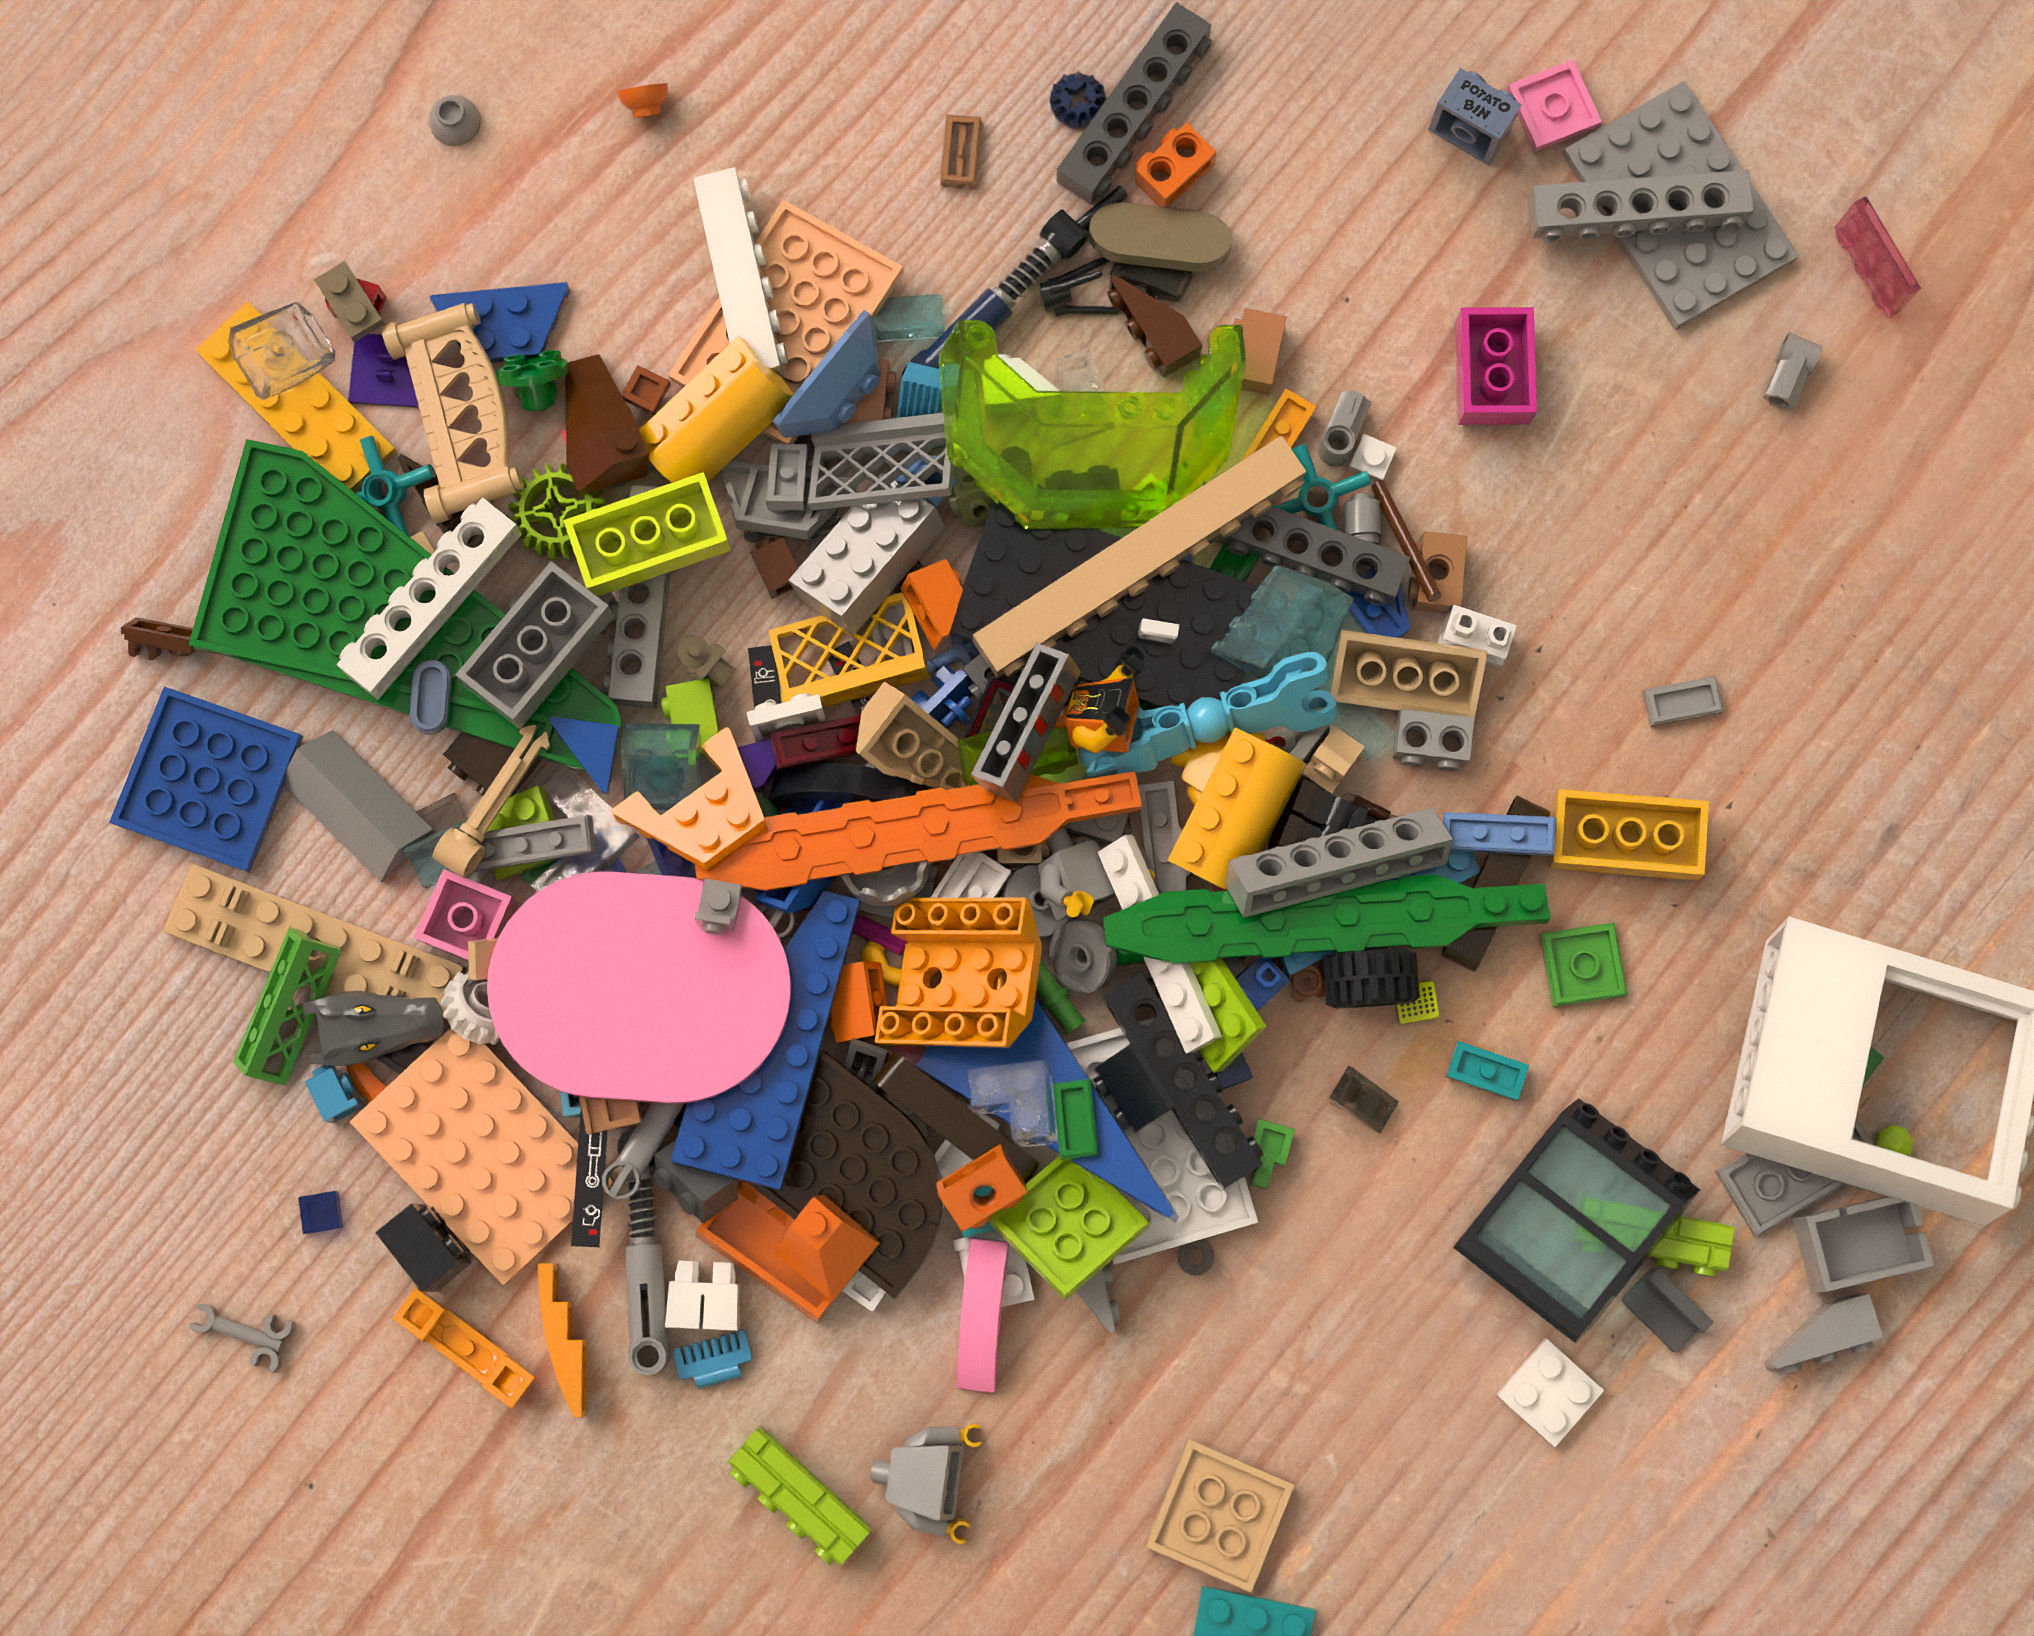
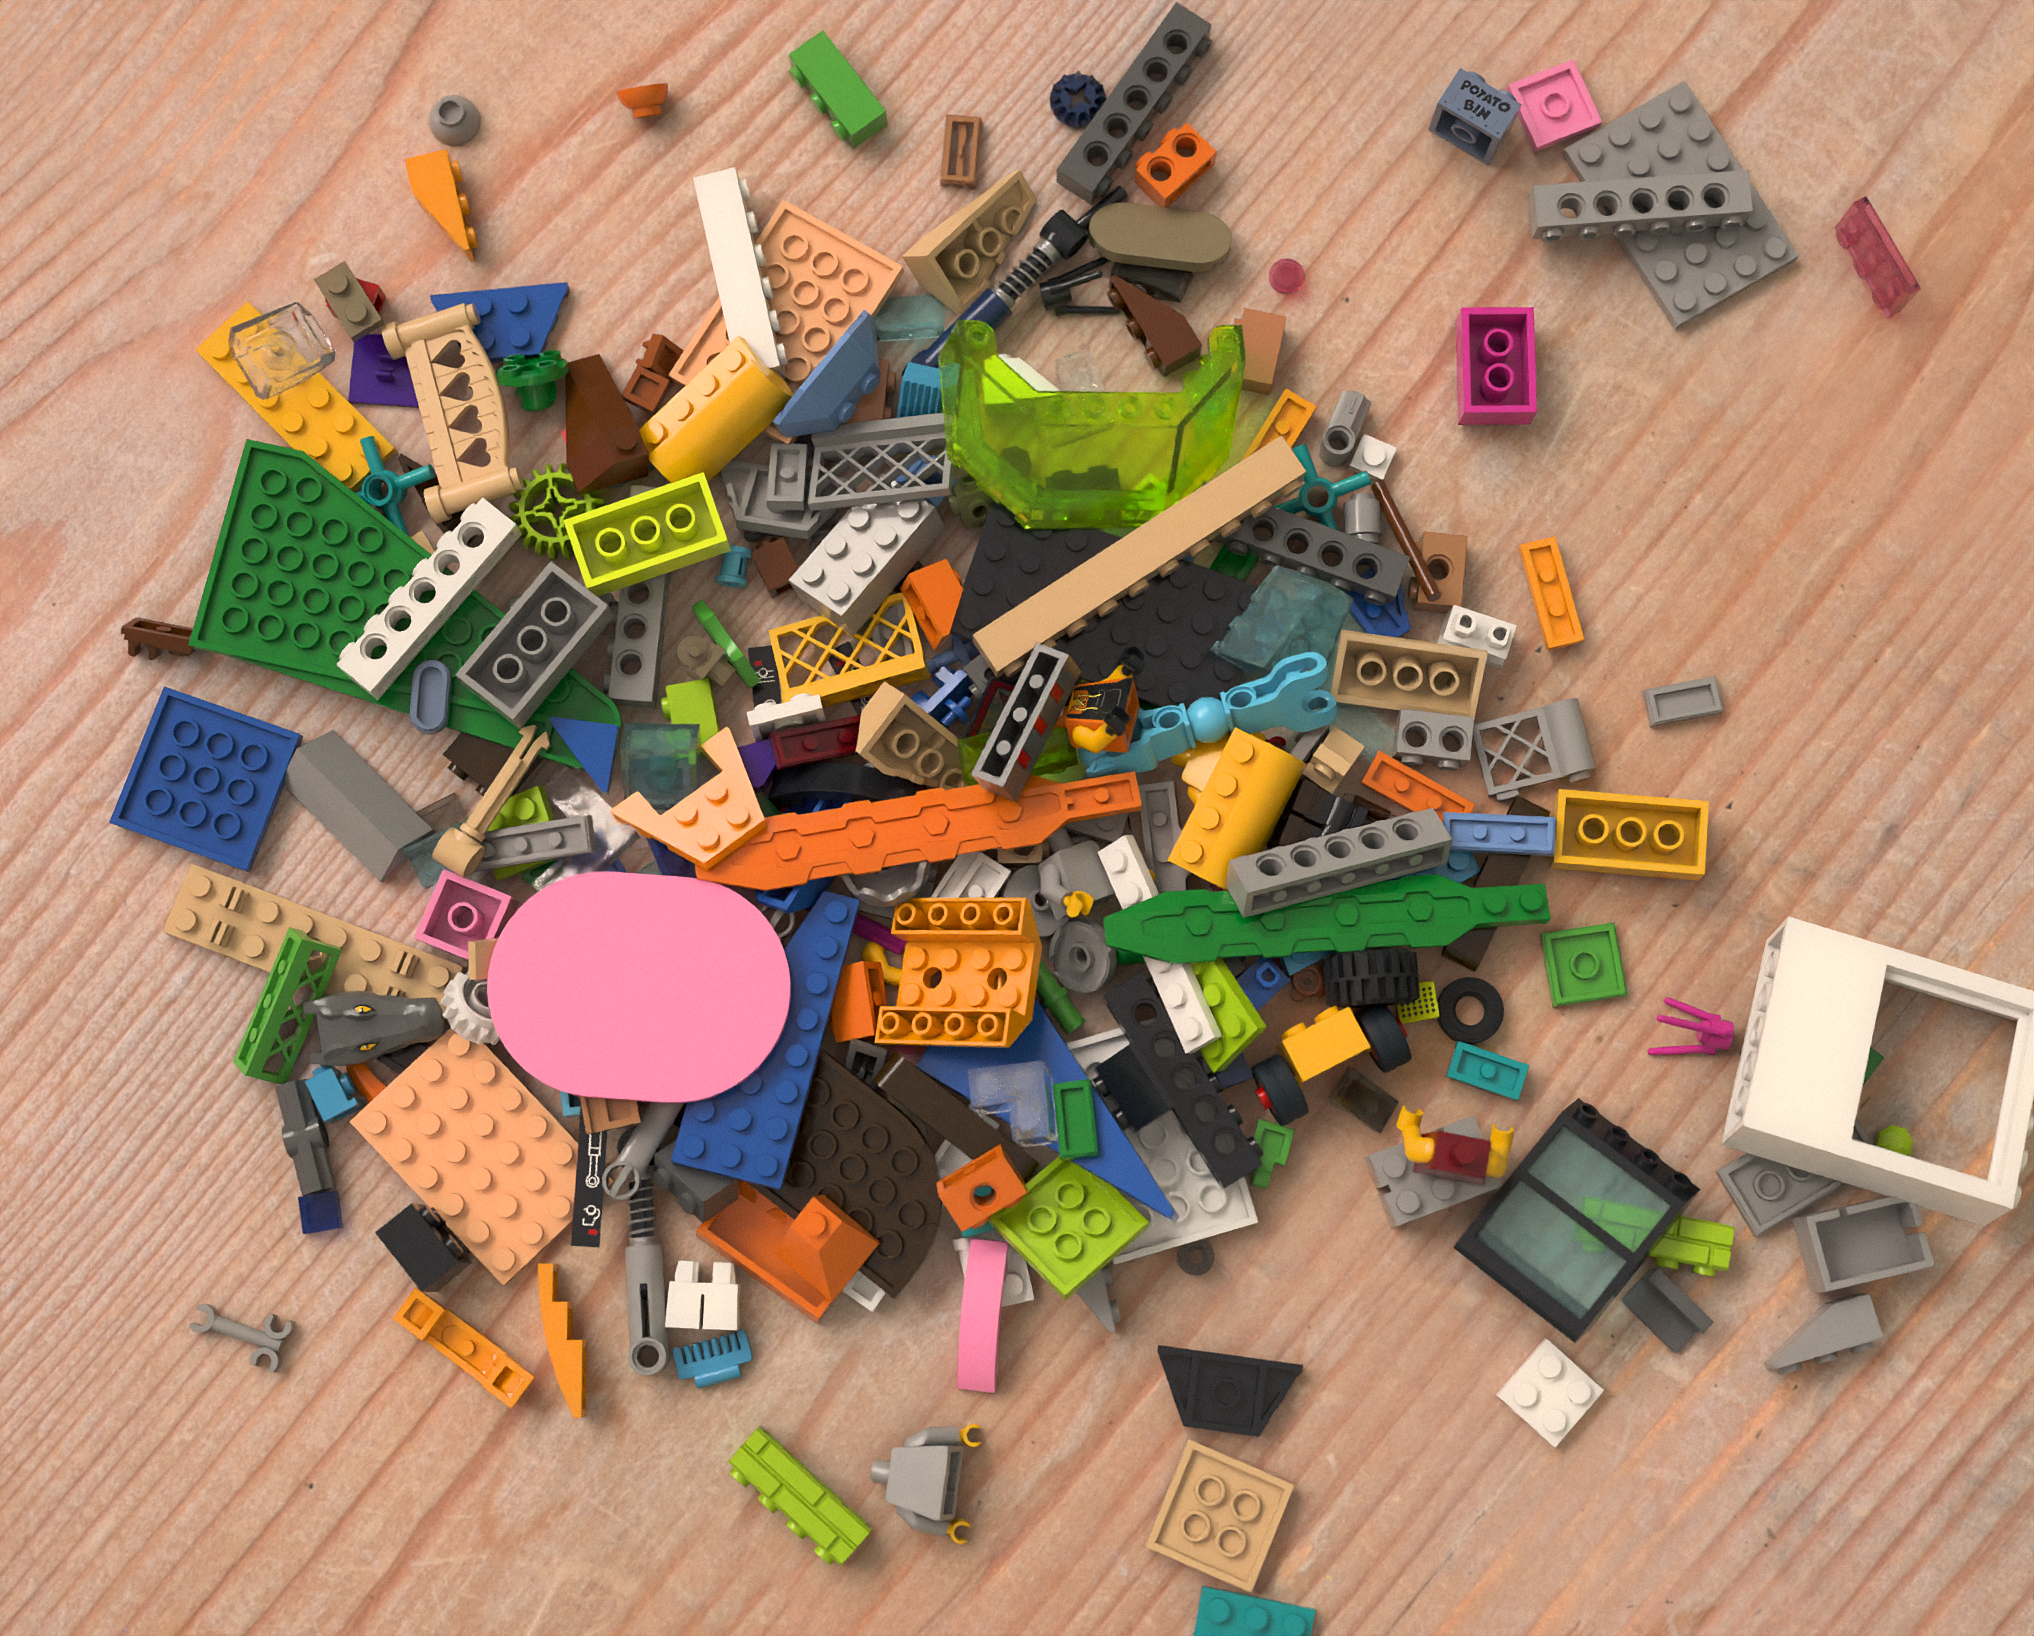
(305, 1137): none -> dark grey piece
(436, 189): none -> light orange slope
(660, 355): none -> dark orange tile
(718, 906): light grey bracket -> none
(721, 637): none -> bright green tile
(734, 567): none -> medium azure bush
(837, 90): none -> bright green brick
(964, 250): none -> tan wedge
(1158, 631): white tile -> none
(1226, 1389): none -> black wing
(1286, 276): none -> clear pink plate
(1323, 1046): none -> brick
(1410, 788): none -> orange plate
(1418, 1194): none -> light grey piece
(1452, 1154): none -> torso
(1485, 994): none -> black tyre
(1551, 593): none -> light orange plate
(1563, 740): none -> light grey piece
(1710, 1031): none -> dark pink plant
(1794, 363): light grey piece -> none

